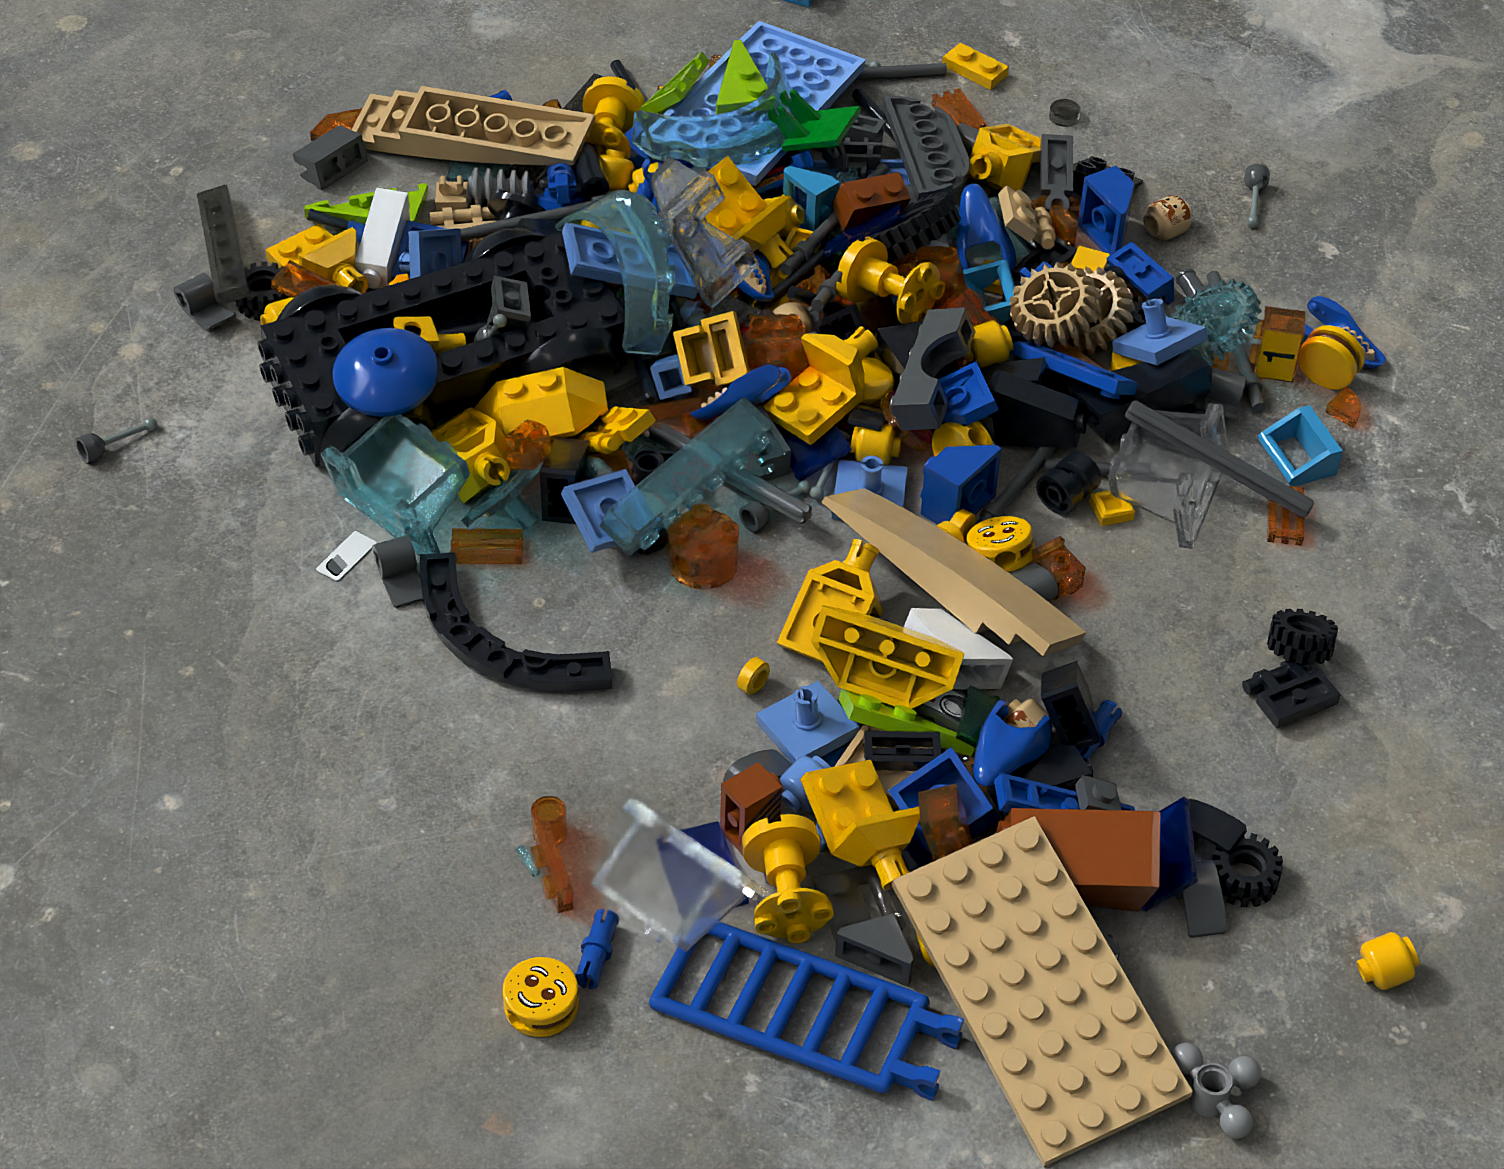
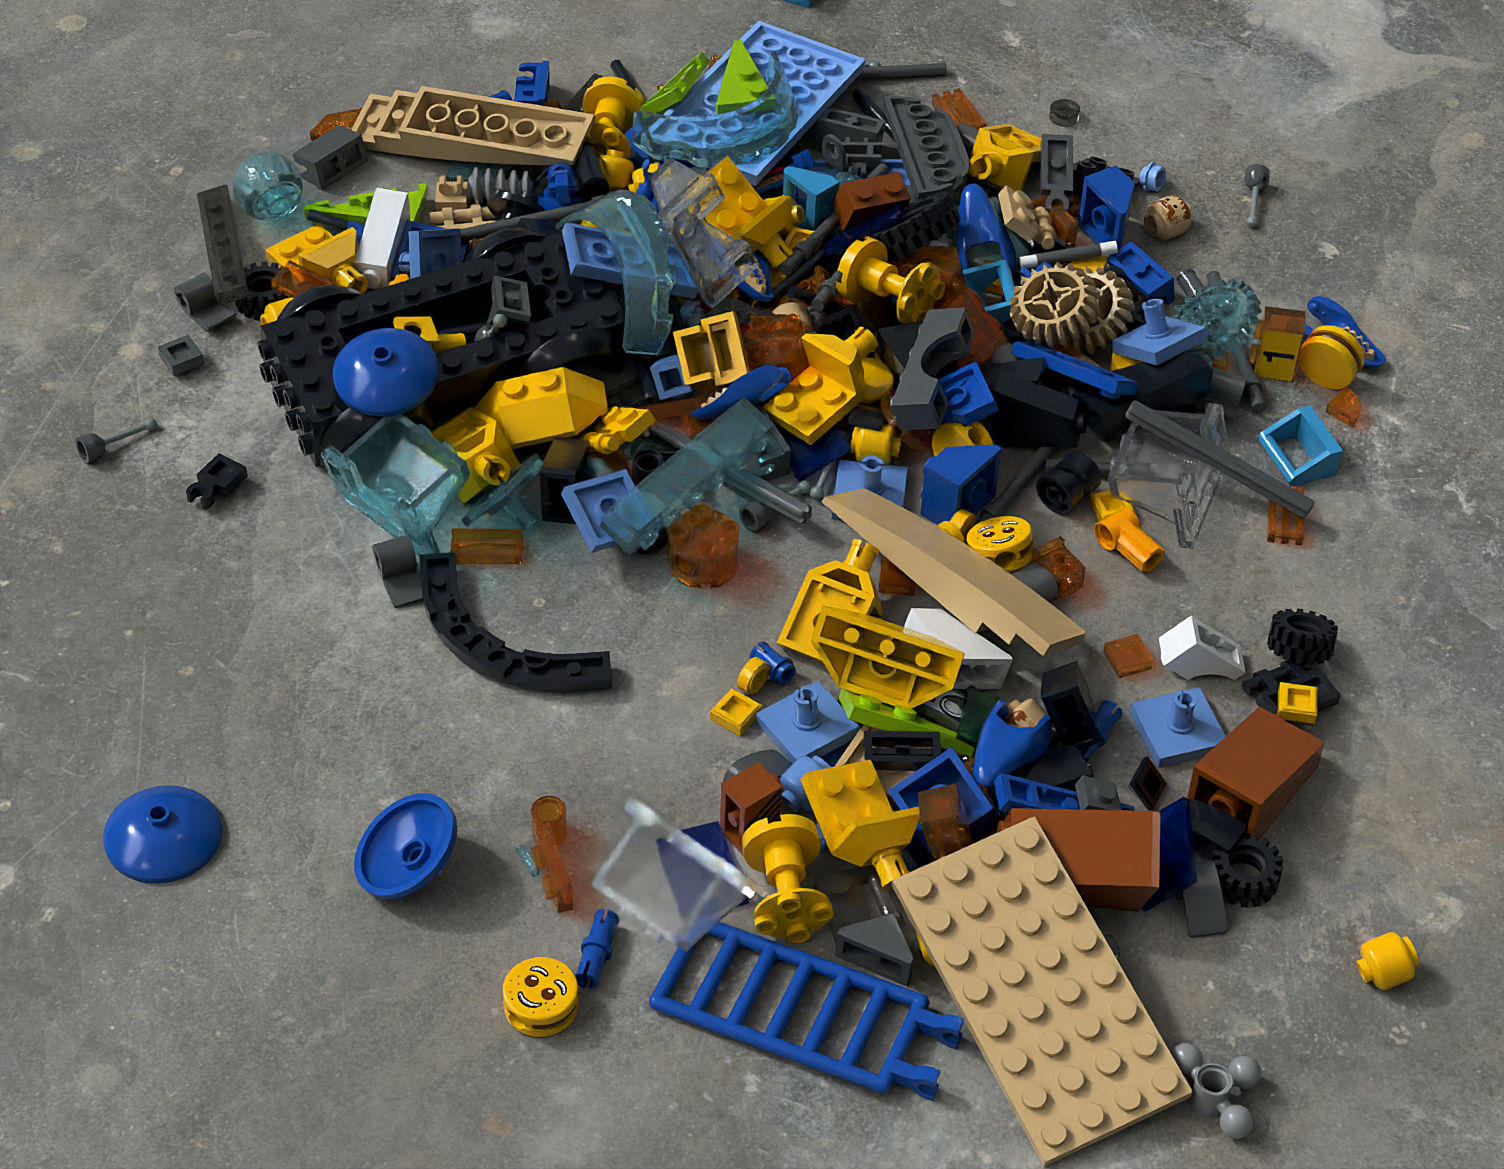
(163, 847): none -> blue dish
(180, 355): none -> dark grey plate
(217, 477): none -> black plate
(267, 186): none -> clear light blue wheel
(346, 556): white sticker -> none
(405, 846): none -> blue dish
(529, 445): clear orange tile -> none
(535, 88): none -> blue hinge
(735, 712): none -> yellow tile
(781, 668): none -> blue pin
(811, 127): green plate -> none
(894, 580): none -> clear orange tile
(975, 66): yellow plate -> none
(990, 344): yellow head -> none
(1070, 254): none -> dark grey bar
(1124, 532): none -> light orange piece
(1128, 656): none -> clear orange tile
(1147, 784): none -> black slope
(1152, 177): none -> light blue plate
(1177, 726): none -> medium blue tile
(1200, 650): none -> white arch
(1256, 770): none -> dark orange slope
(1297, 702): none -> yellow tile

